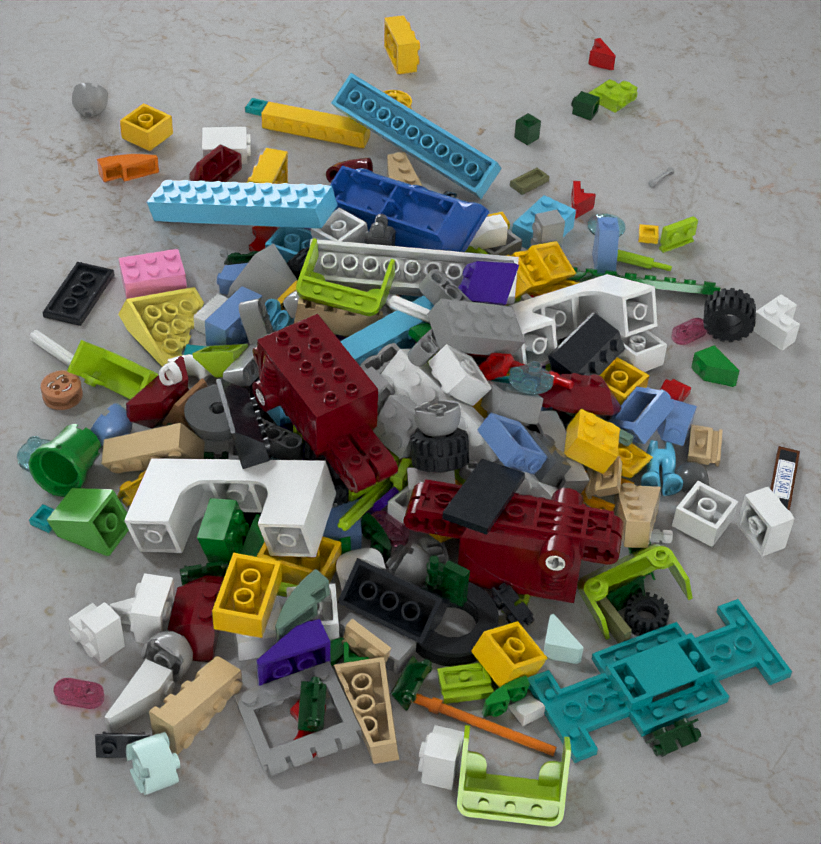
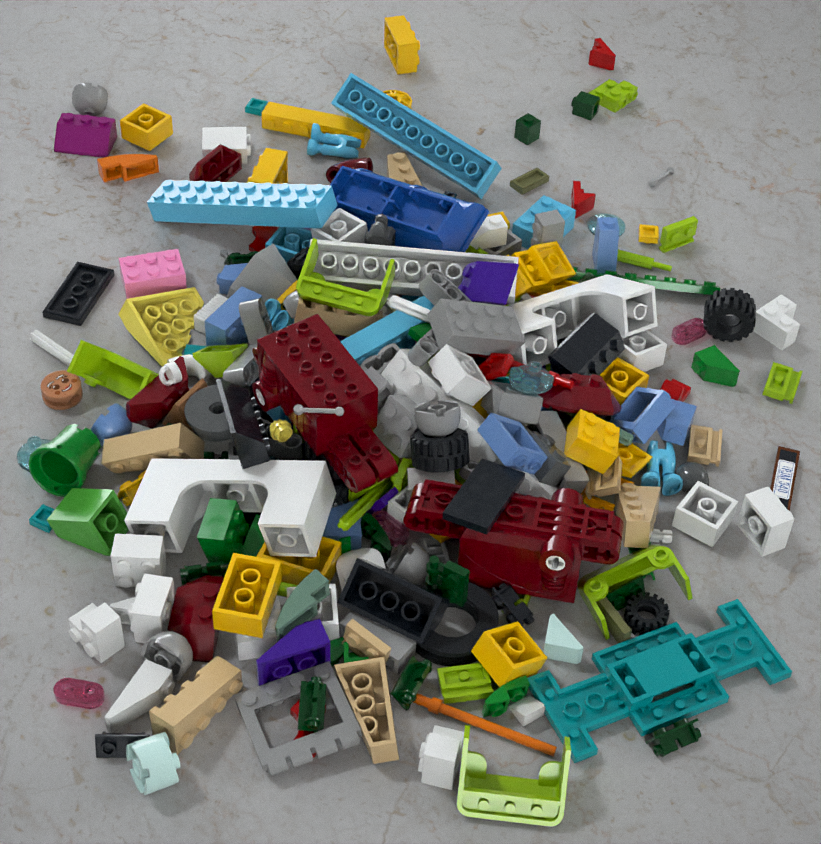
(85, 135): none -> magenta slope
(137, 555): none -> white brick
(280, 430): none -> light yellow plate
(298, 410): none -> light grey hinge
(345, 144): none -> medium azure piece
(782, 382): none -> lime plate

